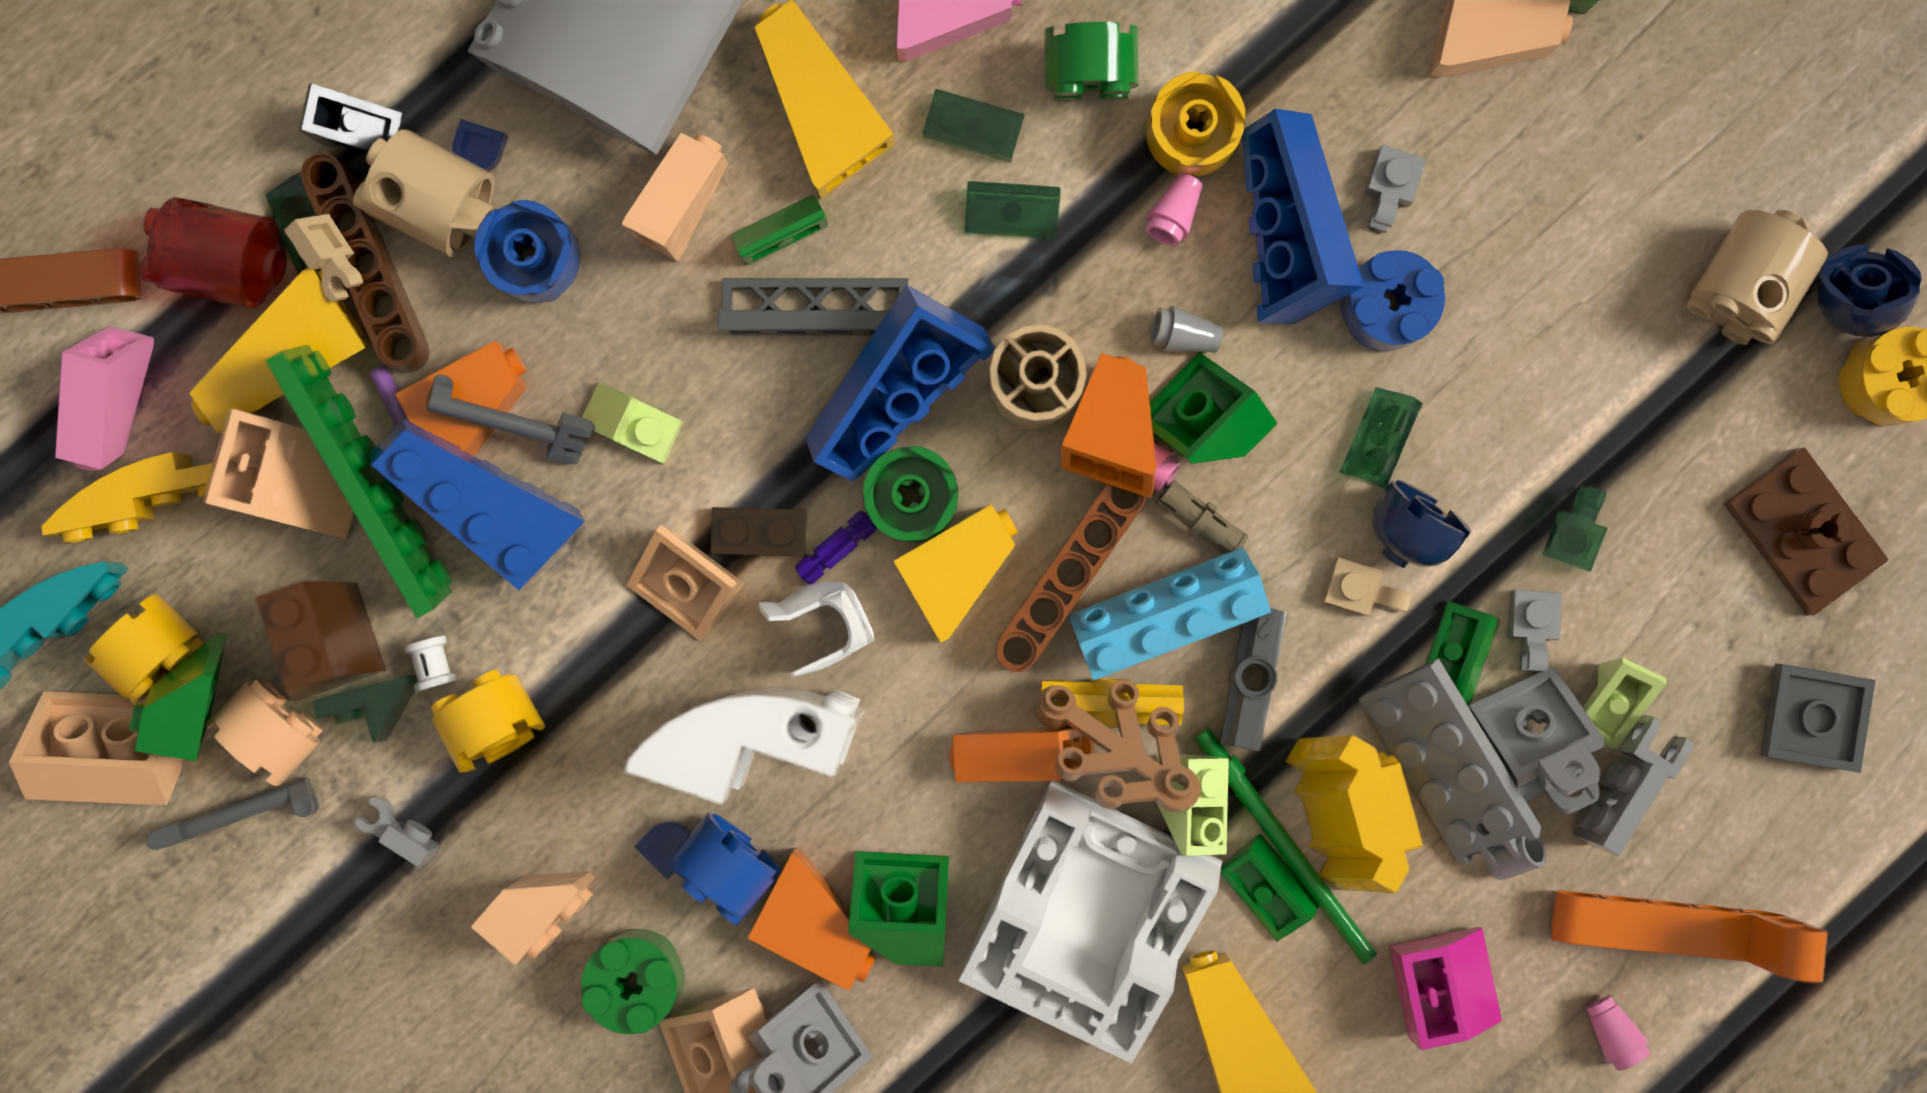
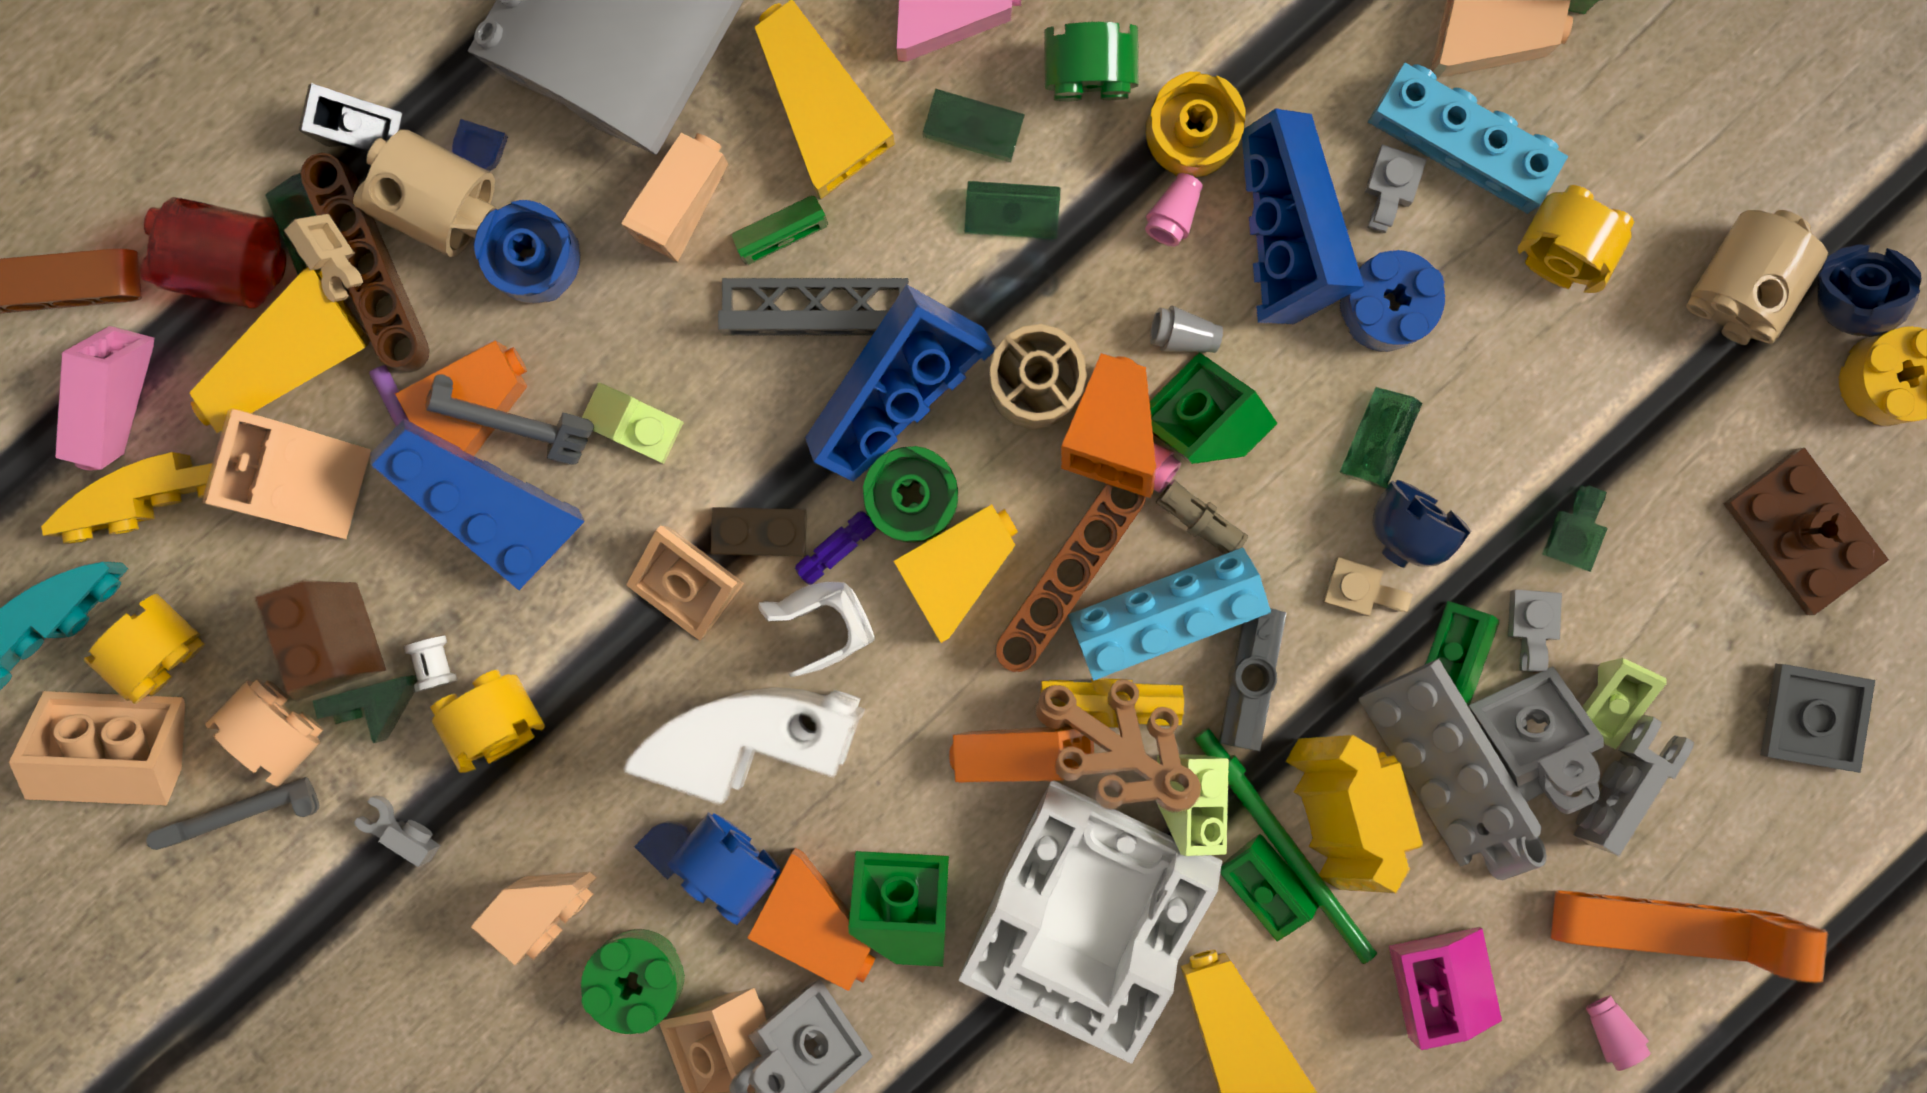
(180, 705): green slope -> none
(371, 495): green plate -> none
(1468, 137): none -> medium azure brick
(1576, 239): none -> yellow brick

